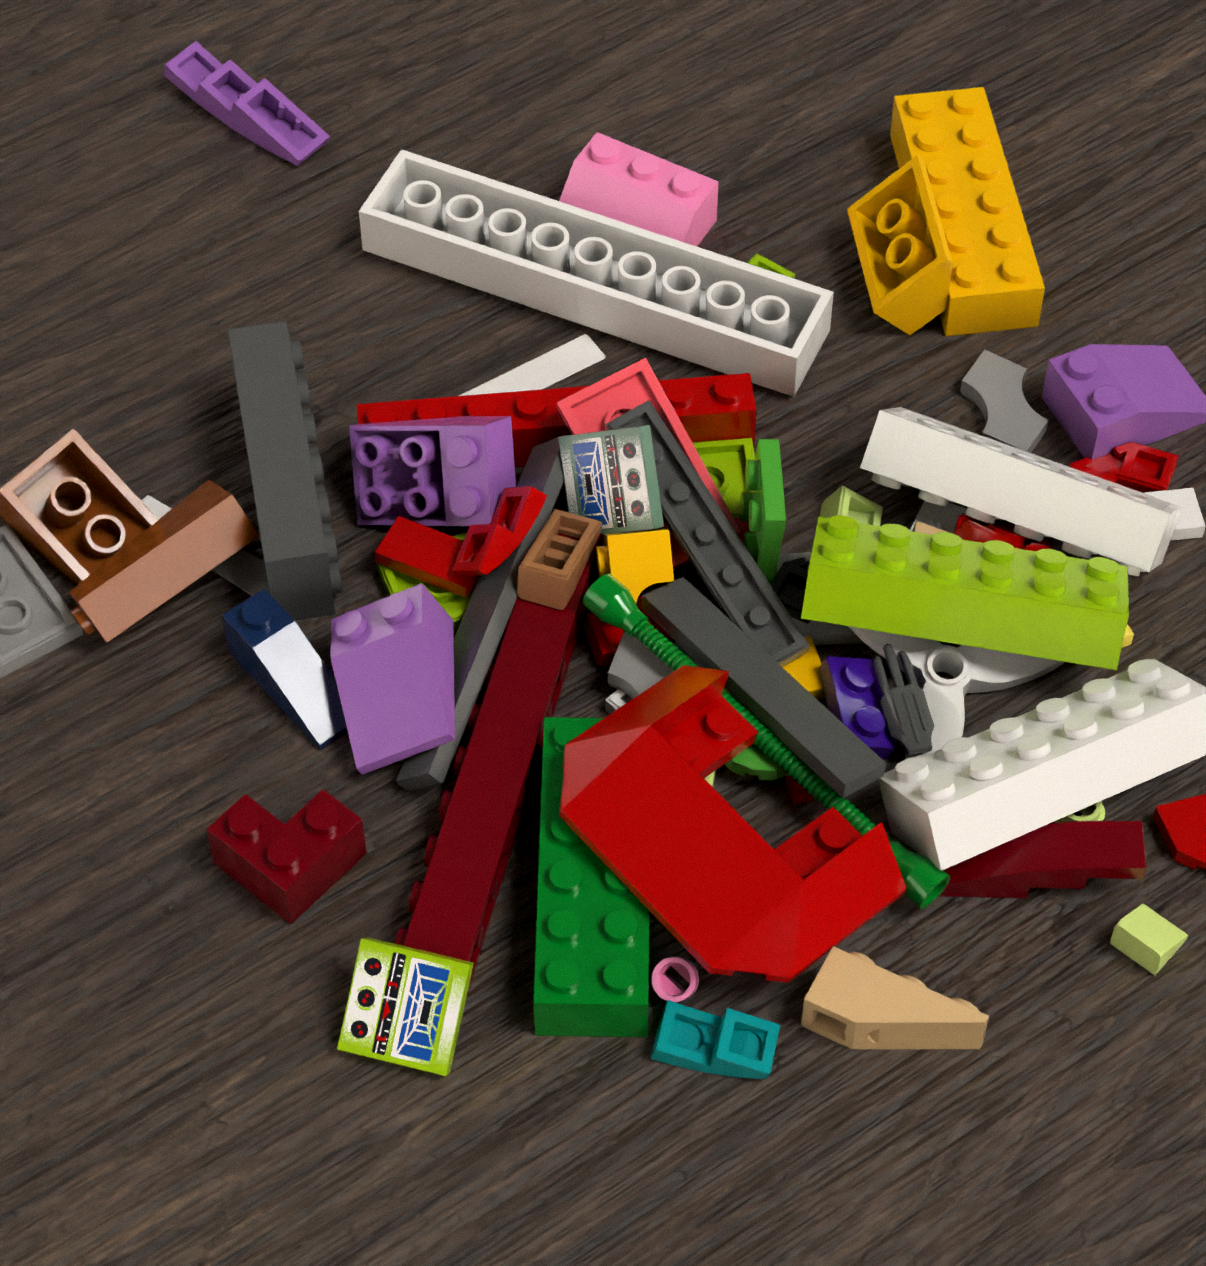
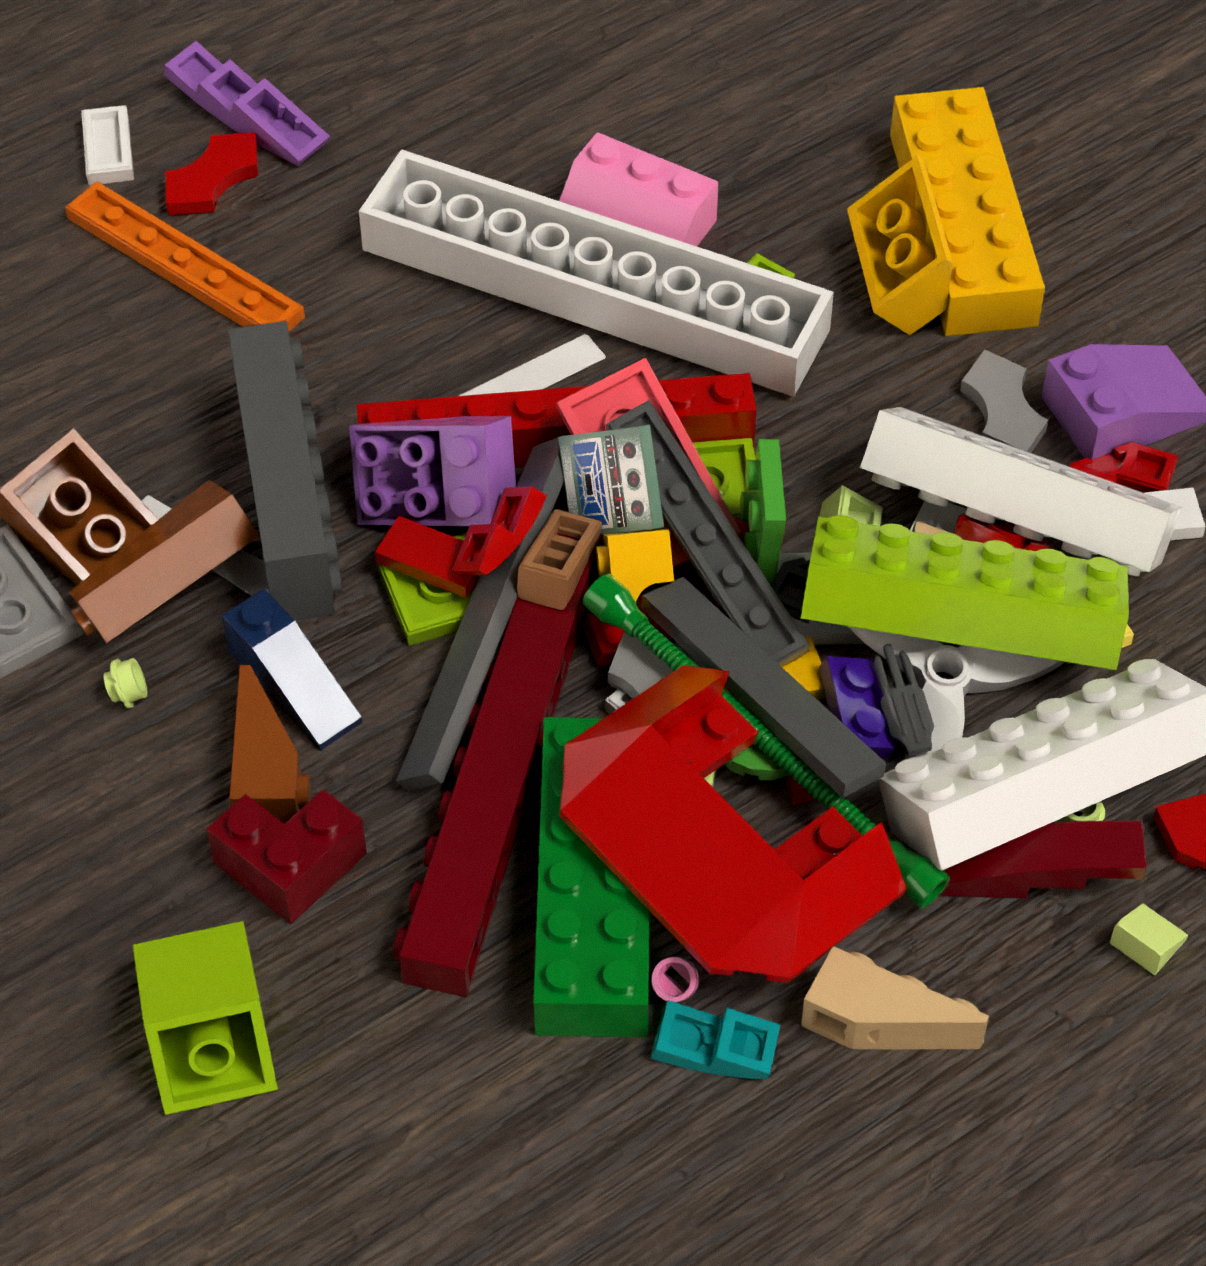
(107, 145): none -> white tile
(125, 682): none -> yellowish green plate
(181, 259): none -> orange tile
(201, 183): none -> red tile
(203, 1018): none -> lime slope
(263, 755): none -> dark orange slope
(395, 677): medium lavender slope -> none
(405, 1006): tile -> none

